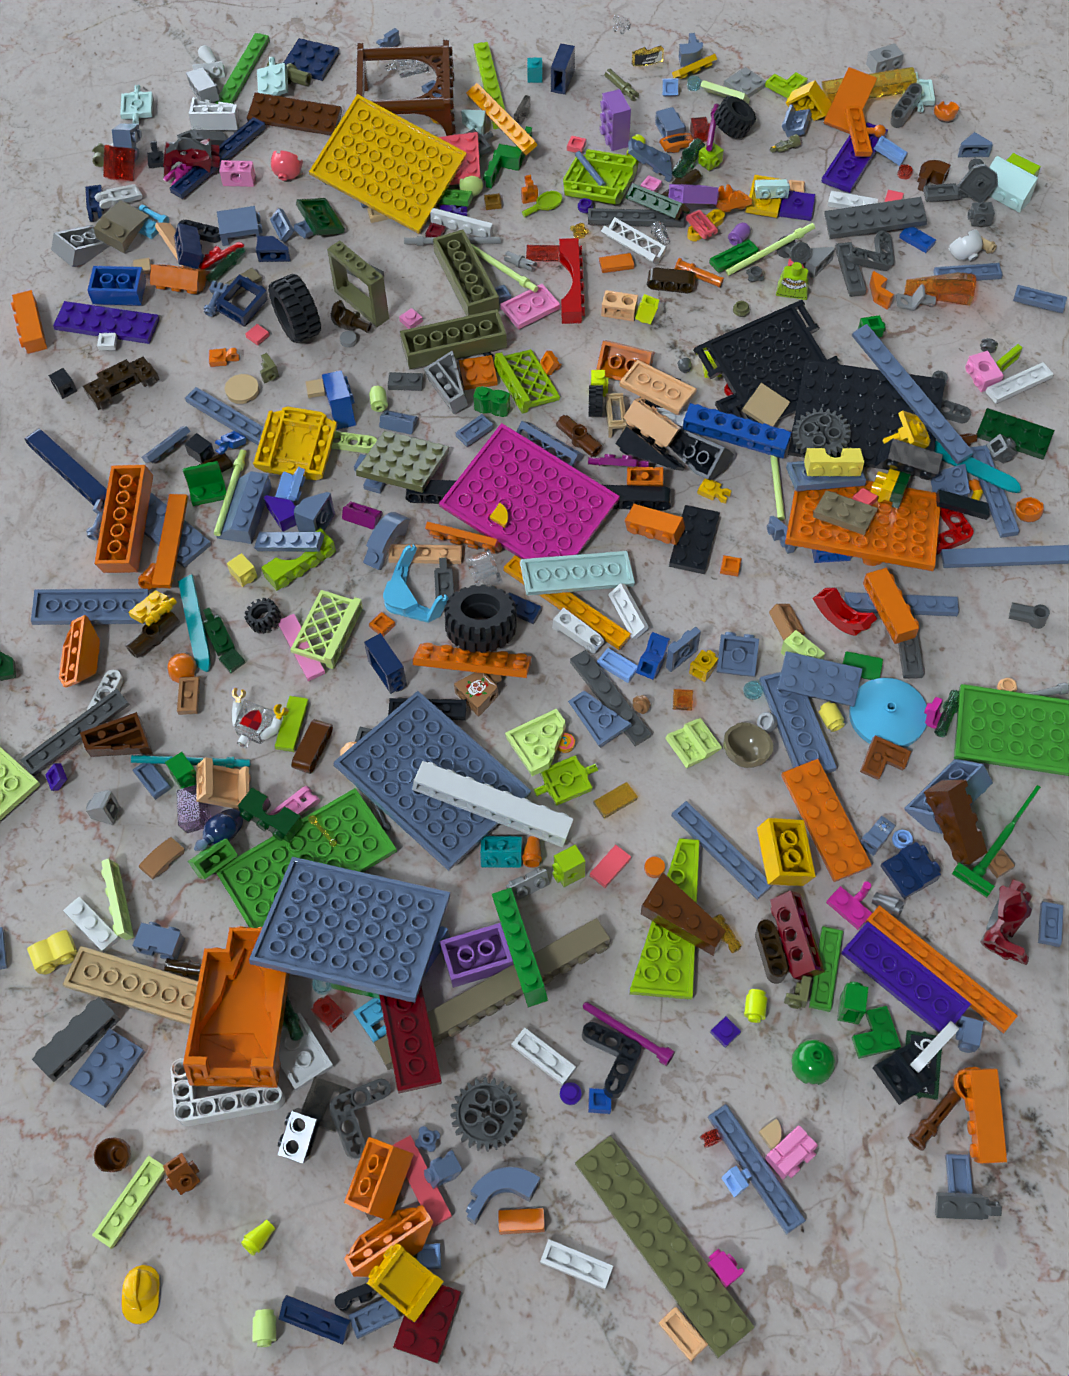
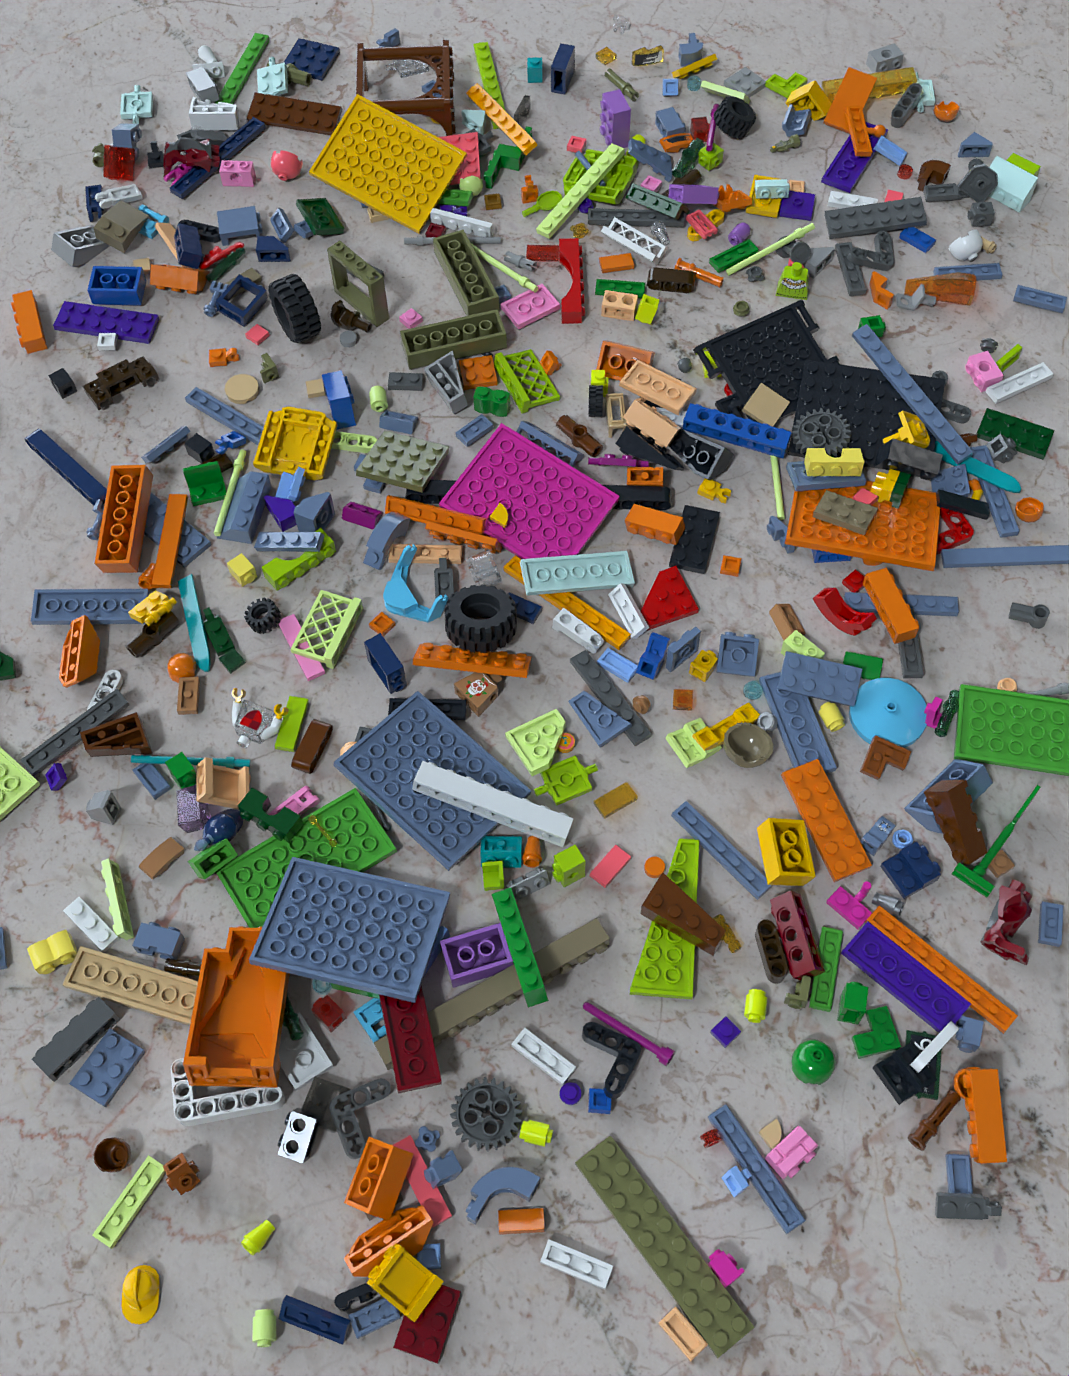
(423, 512): none -> orange tile
(493, 875): none -> lime panel
(536, 1133): none -> neon yellow brick
(580, 191): none -> yellowish green plate
(606, 56): none -> clear yellow plate
(629, 287): none -> green tile
(668, 600): none -> red plate
(714, 736): none -> yellow slope
(854, 581): none -> red plate

